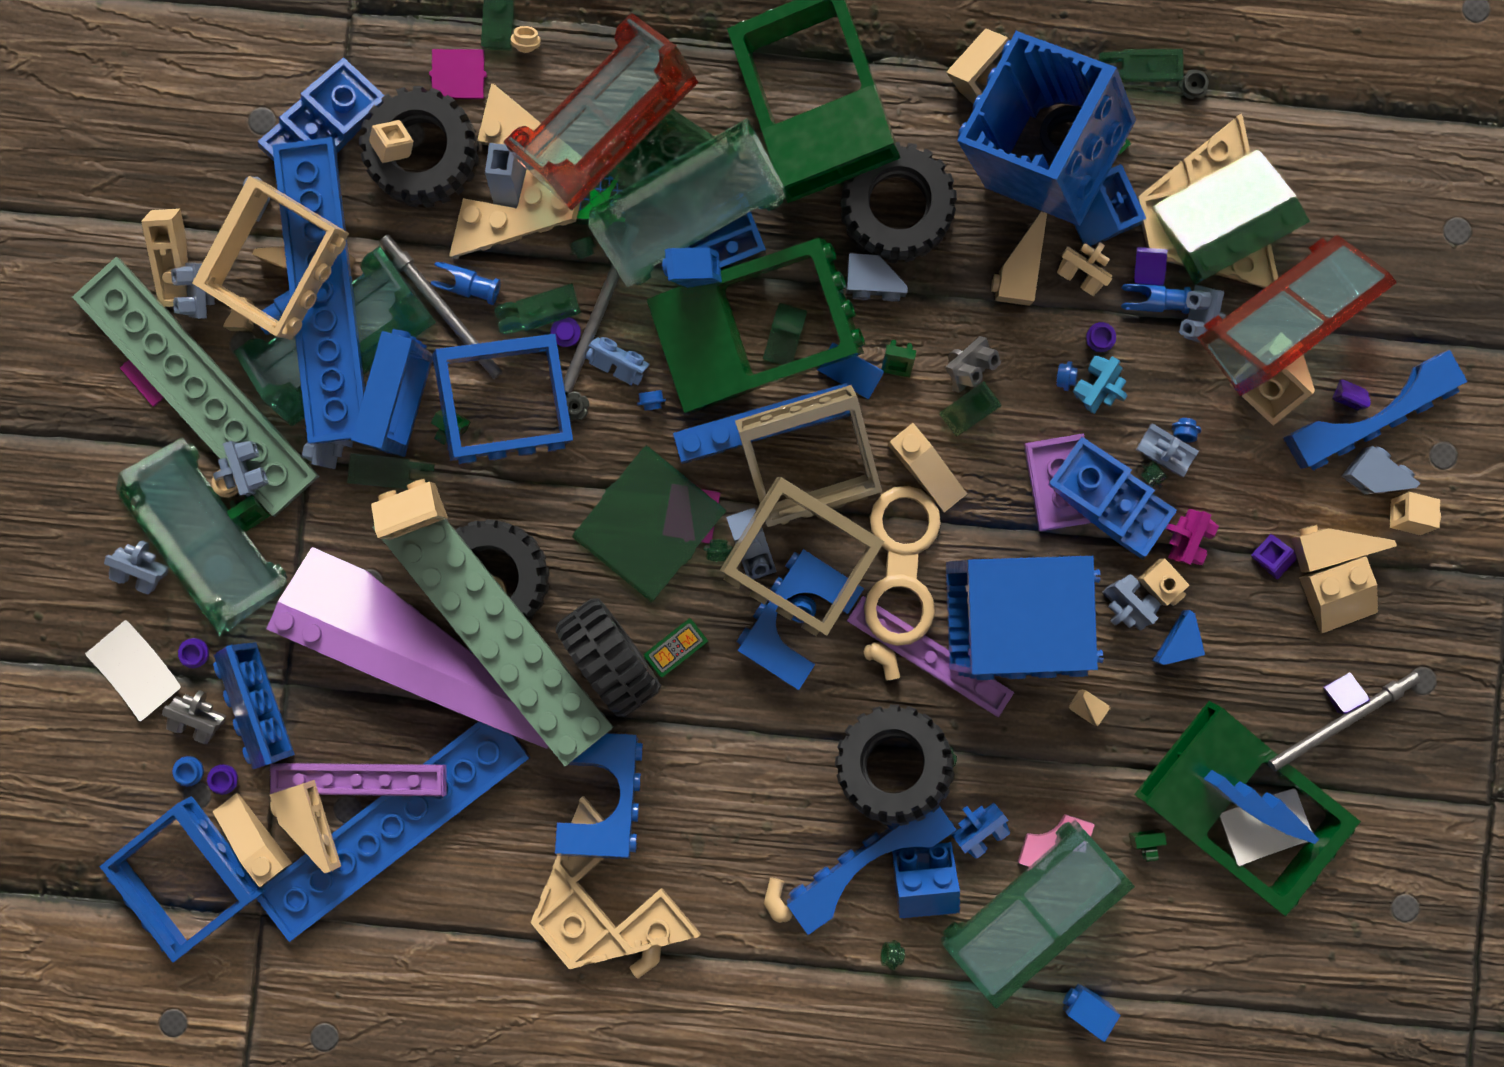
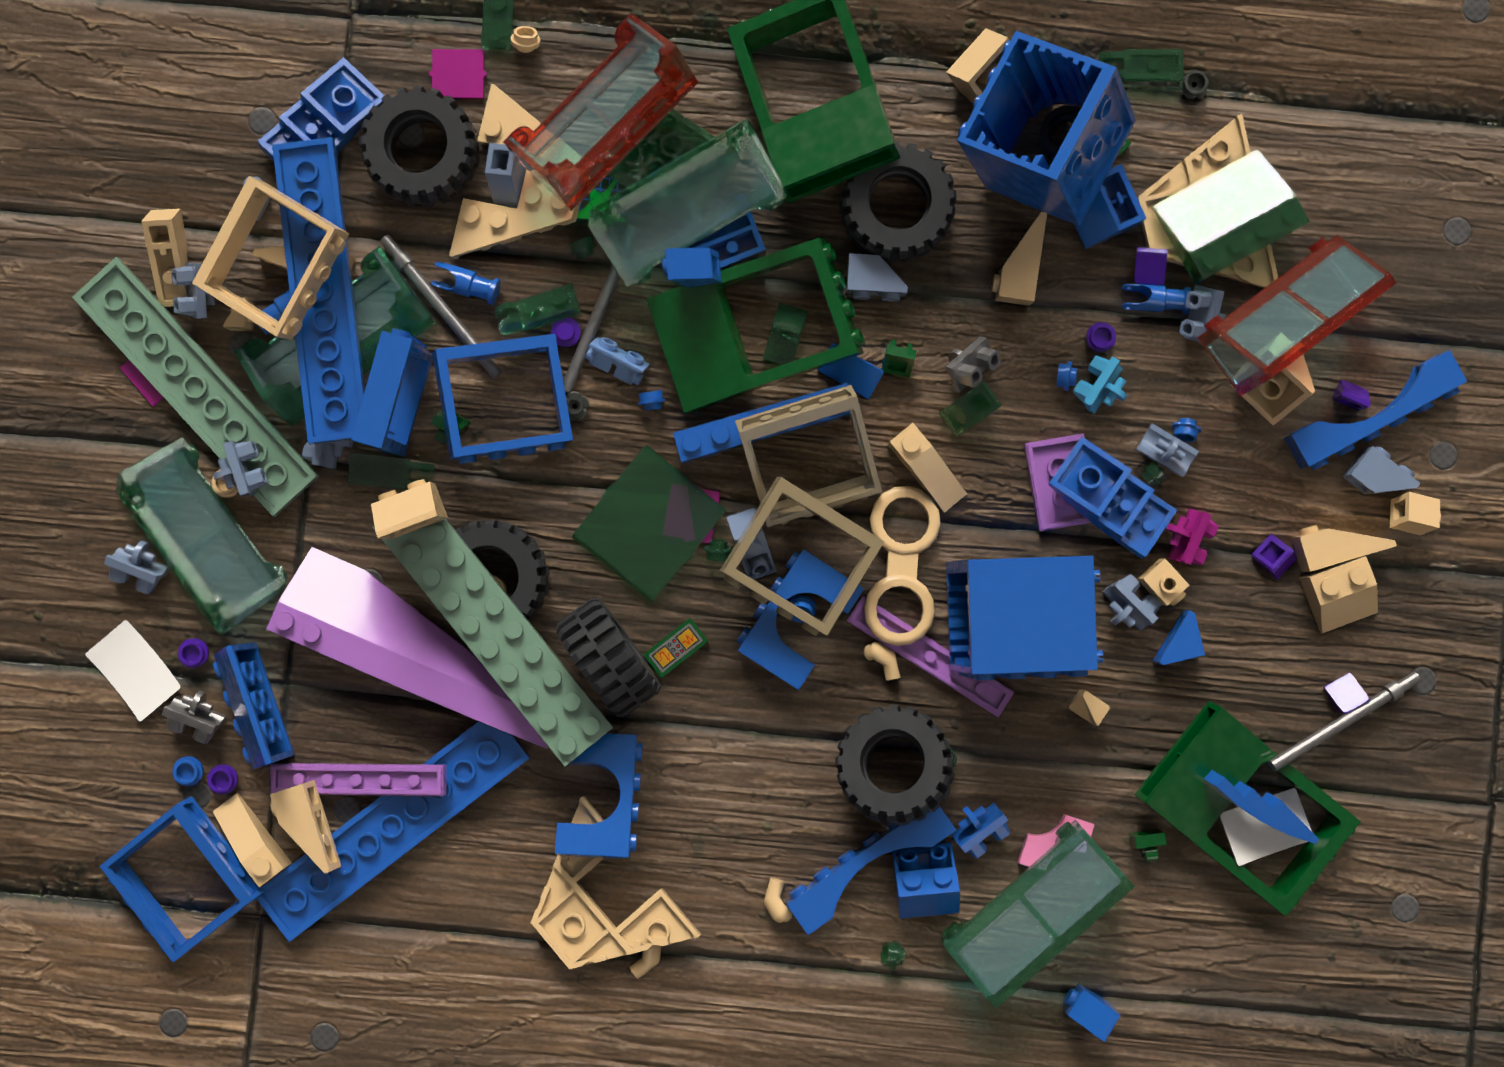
(247, 513): dark green tile -> none
(391, 141): tan slope -> none
(1096, 275): tan hips -> none

